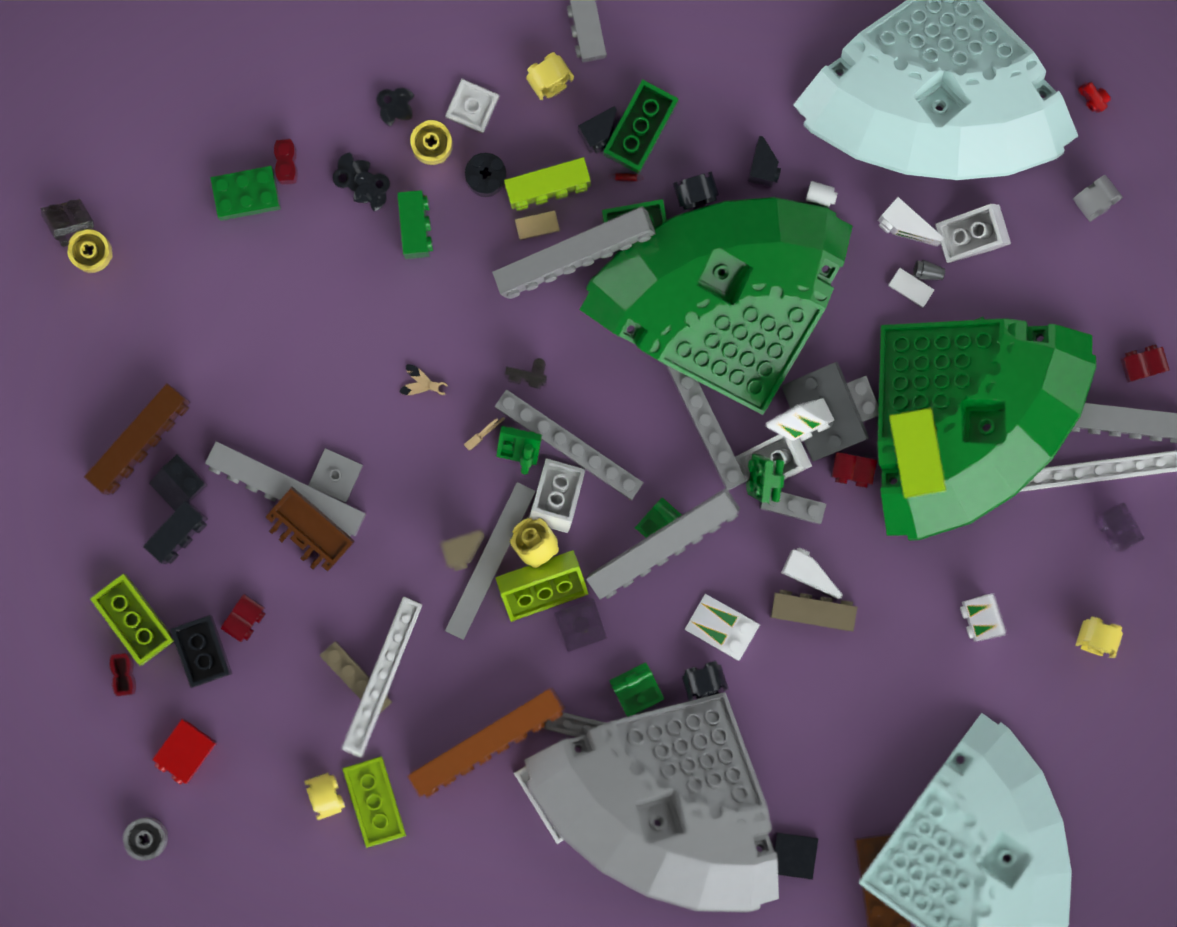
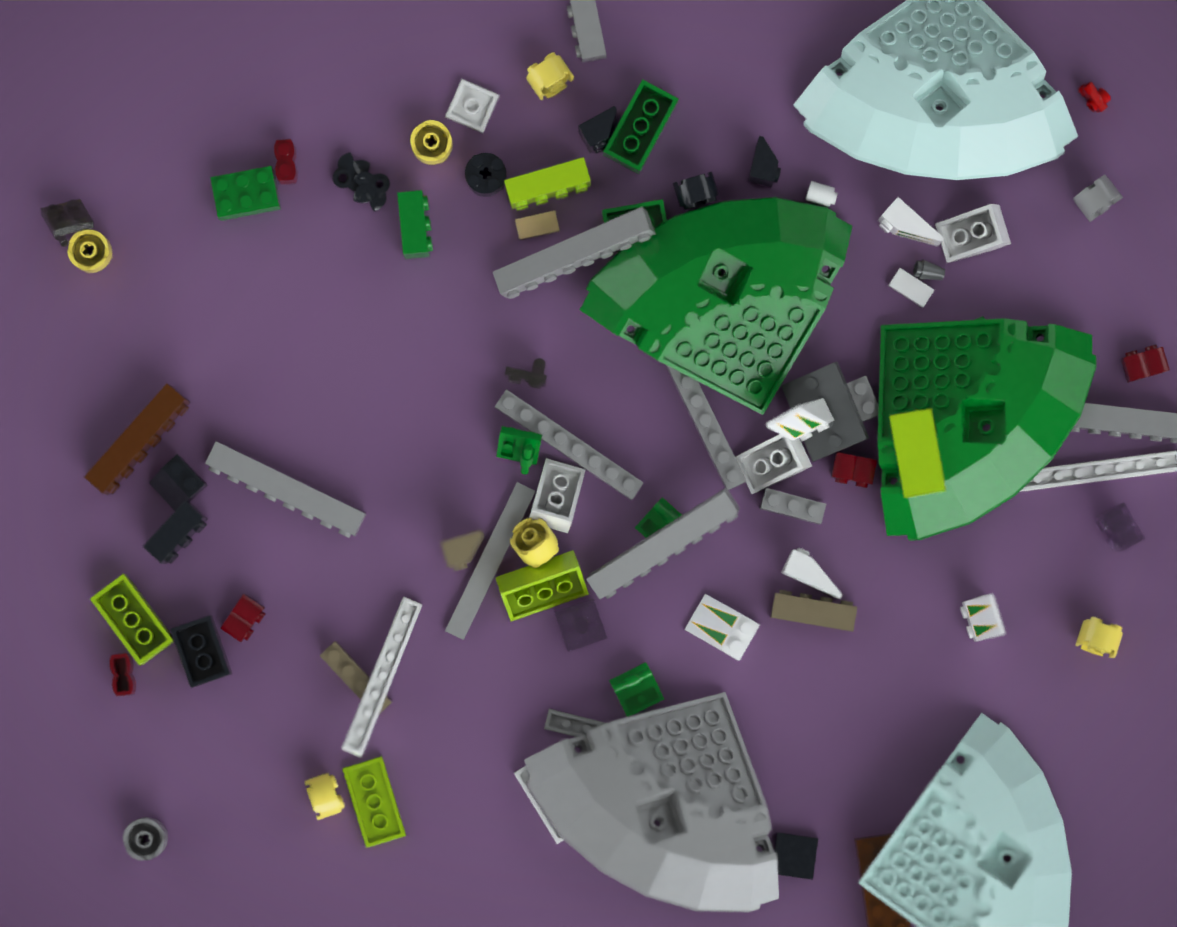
(184, 752): red brick -> none
(310, 529): reddish brown hinge -> none
(335, 475): light grey plate -> none
(397, 107): black plate -> none
(423, 382): tan piece -> none
(477, 438): tan piece -> none
(485, 742): dark orange piece -> none
(625, 177): red piece -> none
(704, 681): black brick -> none
(763, 479): green plate -> none

